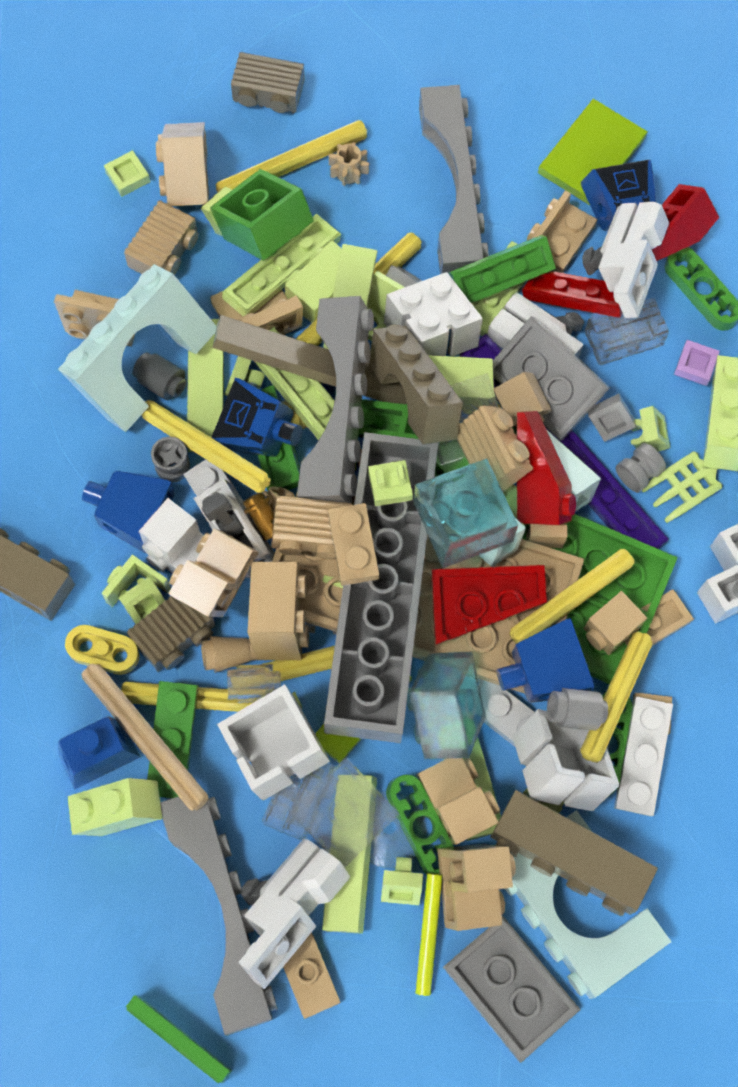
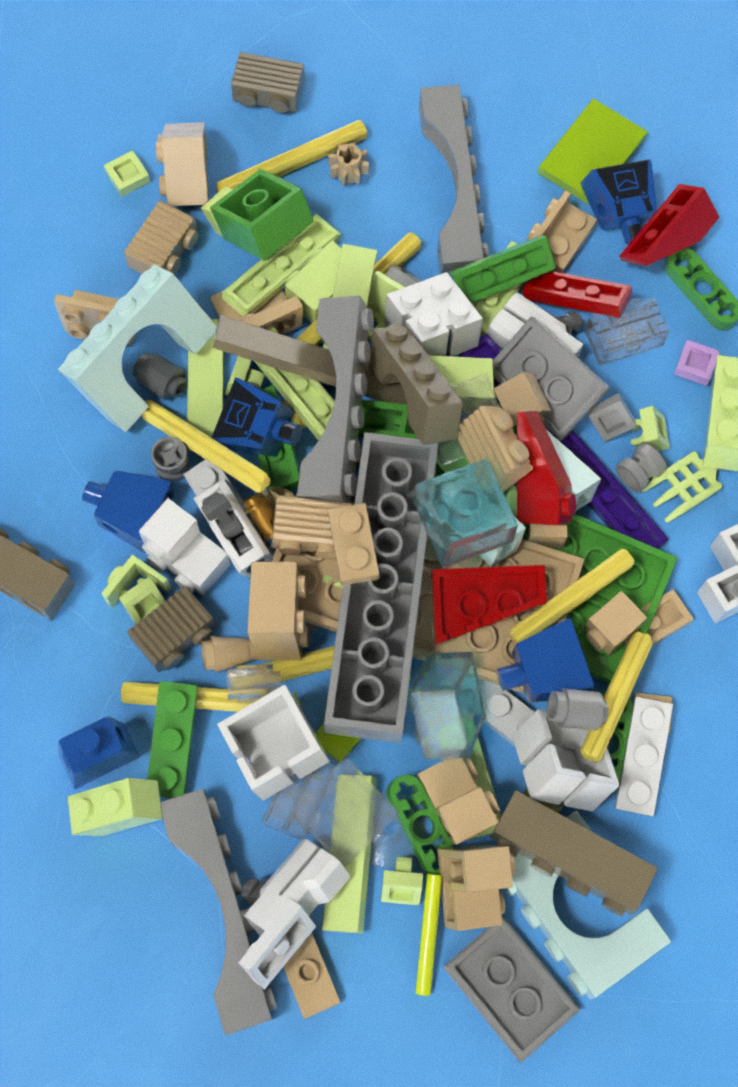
(103, 650): light yellow plate -> none
(145, 737): tan axle -> none
(178, 1039): bright green tile -> none
(215, 575): tan brick -> none
(390, 483): yellowish green tile -> none
(627, 254): white plate -> none

